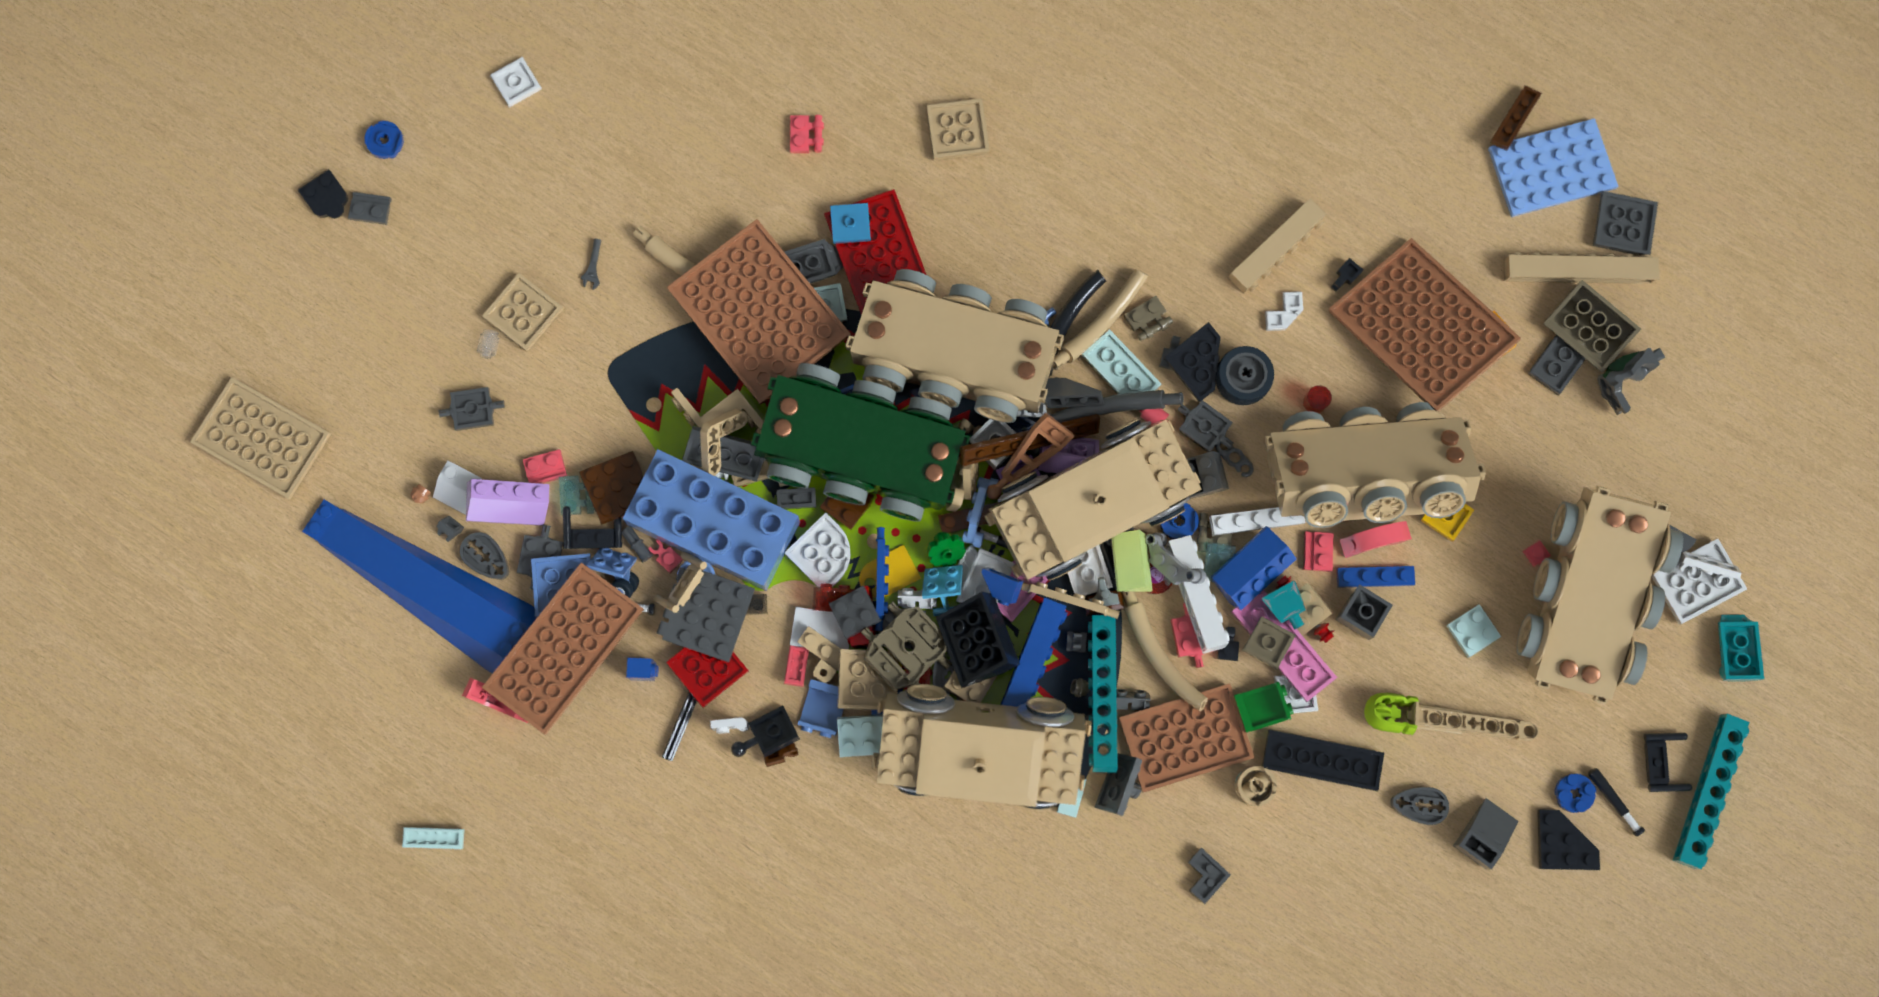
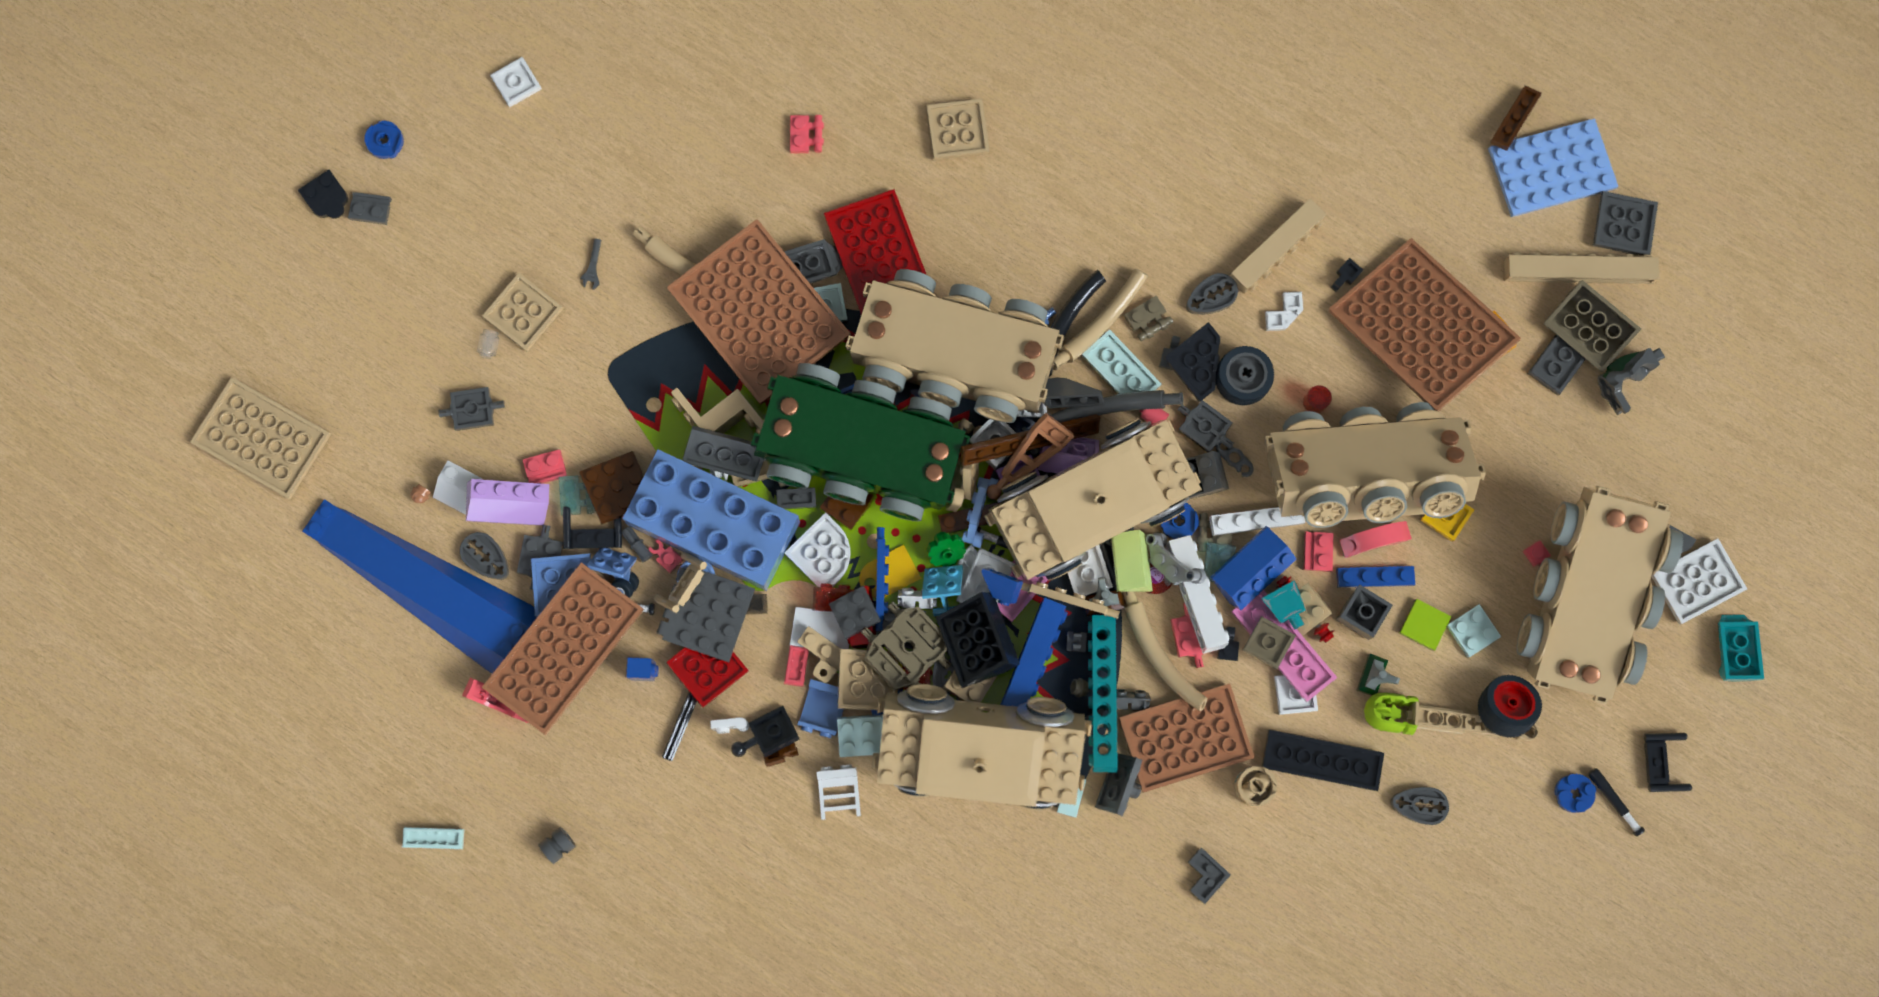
(449, 527): dark grey tile -> none
(557, 845): none -> dark grey wheel
(711, 434): tan beam -> none
(834, 778): none -> white plate
(850, 223): dark azure plate -> none
(1210, 284): none -> dark grey piece
(1264, 706): green panel -> none
(1374, 675): none -> piece
(1425, 624): none -> lime tile
(1486, 834): dark grey slope -> none
(1509, 706): none -> black wheel
(1563, 844): black plate -> none
(1684, 853): teal brick -> none
(1709, 566): white plate -> none

